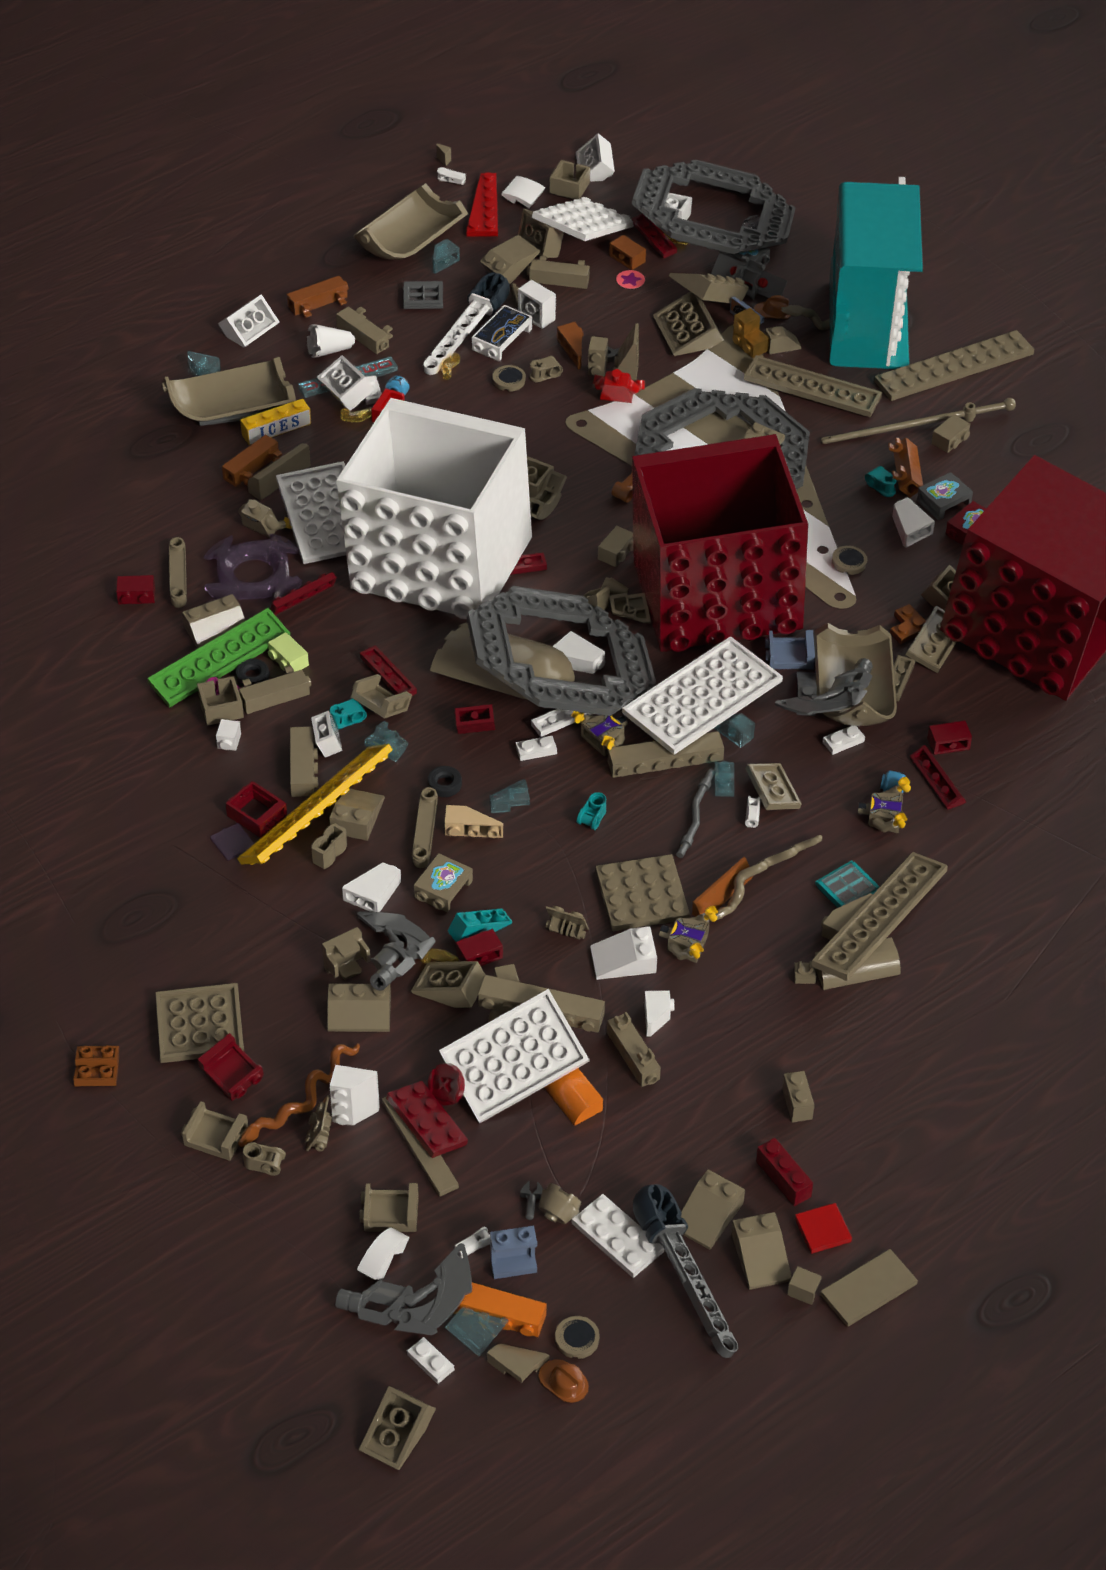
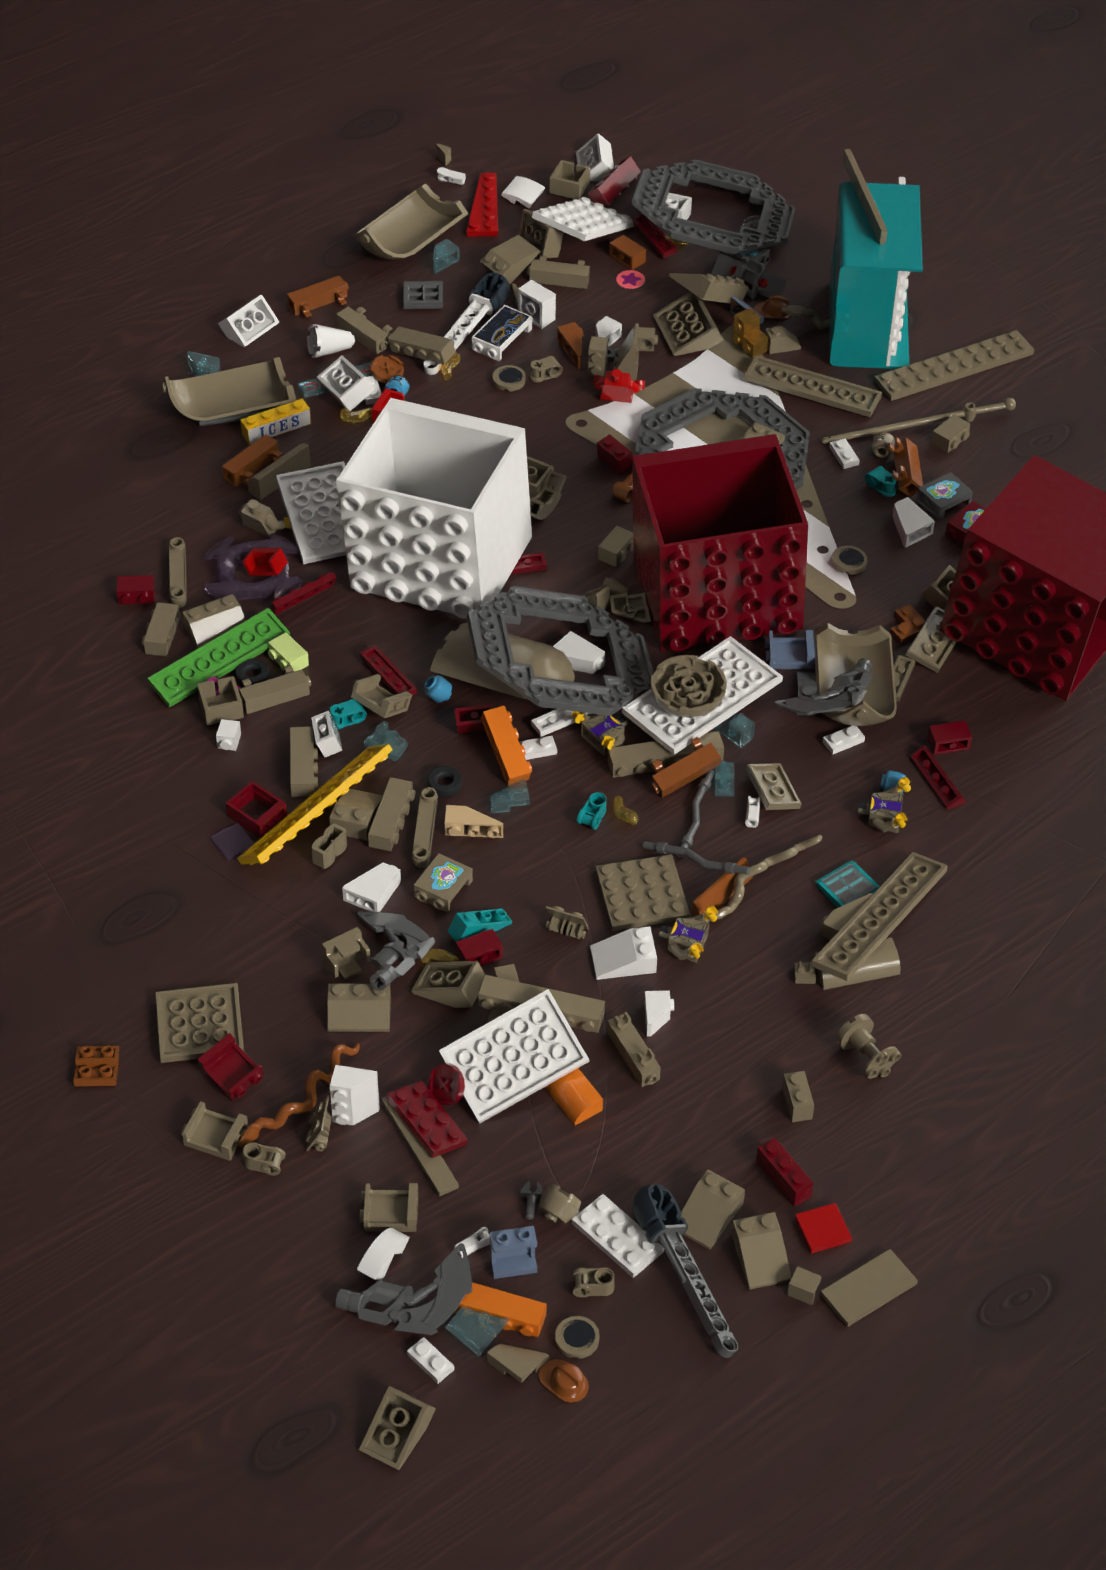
(161, 629): none -> dark tan brick
(265, 561): none -> red panel
(386, 367): none -> dark orange tile
(391, 814): none -> dark tan brick
(421, 345): none -> dark tan brick
(438, 688): none -> dark azure head
(506, 745): none -> orange brick
(592, 1282): none -> dark tan piece
(609, 329): none -> white slope
(614, 454): none -> dark red brick
(615, 182): none -> dark red brick
(624, 813): none -> clear yellow arm
(647, 339): none -> dark tan brick
(686, 769): none -> dark orange brick
(700, 685): none -> dark tan brick
(728, 867): none -> dark grey bar
(844, 453): none -> white plate
(858, 1035): none -> dark tan piece
(865, 196): none -> dark tan tile
(880, 444): none -> dark tan head

